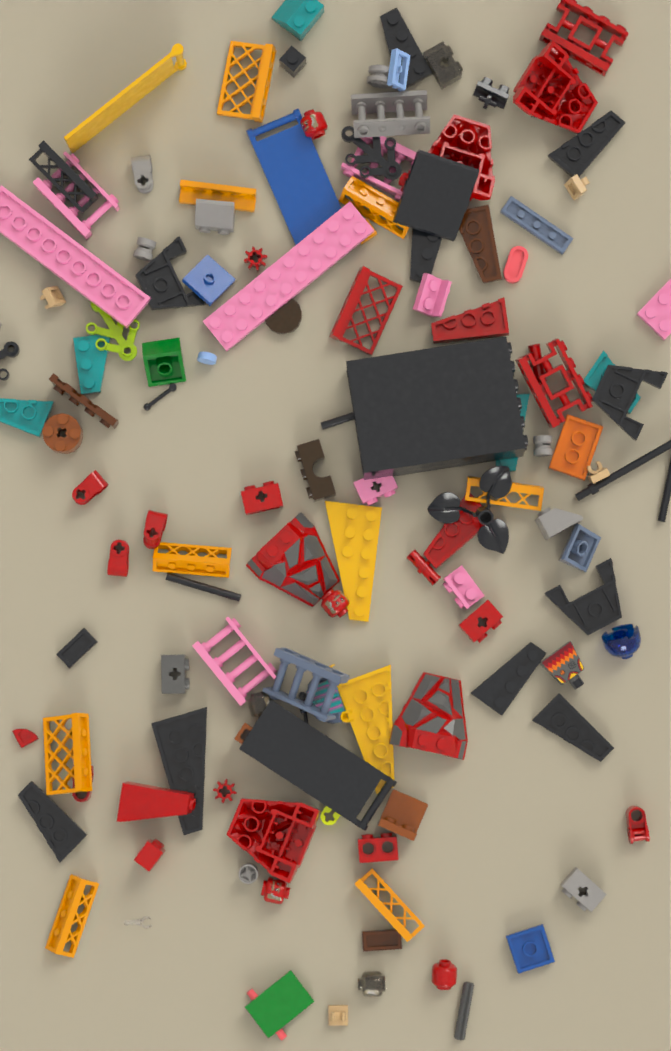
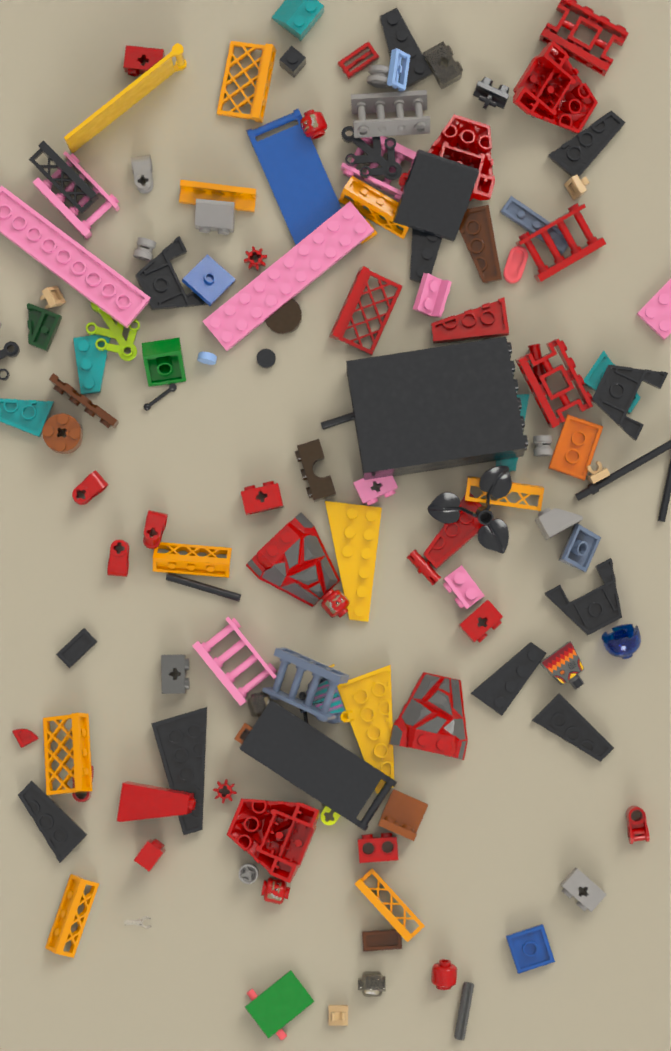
(42, 326): none -> dark green wing
(135, 55): none -> red brick
(266, 358): none -> black tile
(371, 51): none -> red tile
(576, 251): none -> red fence

